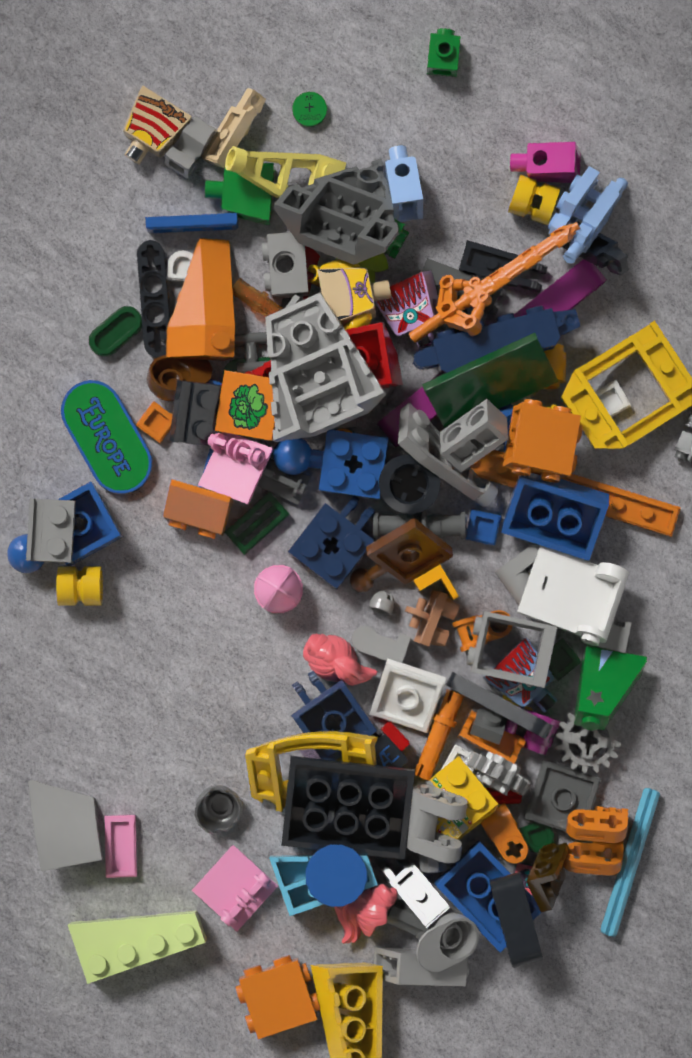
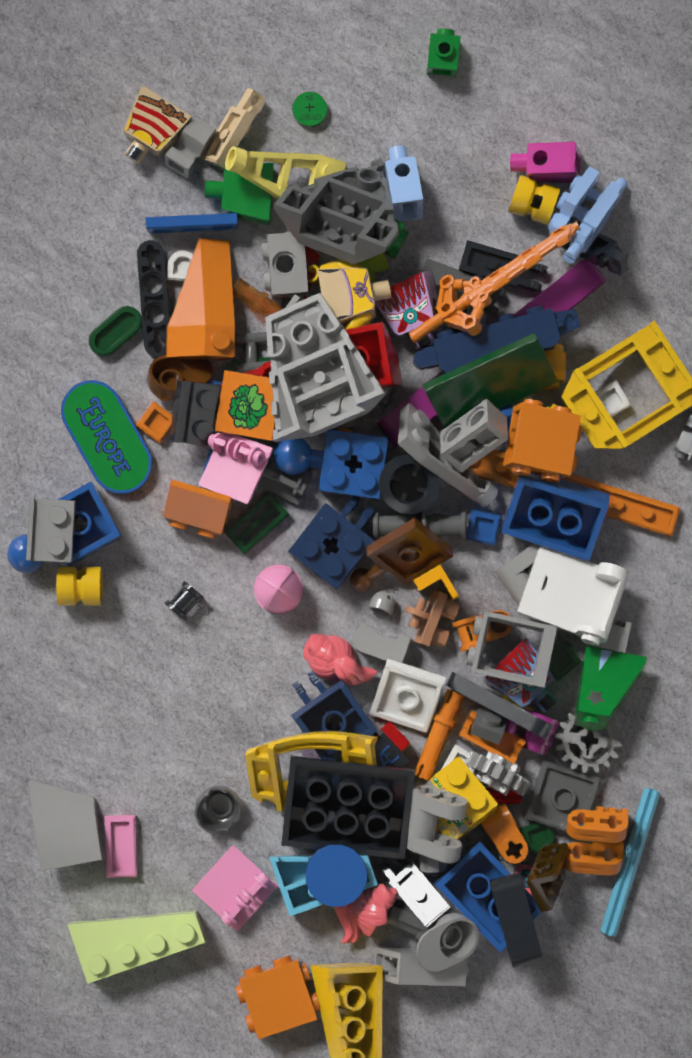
(184, 600): none -> black bush

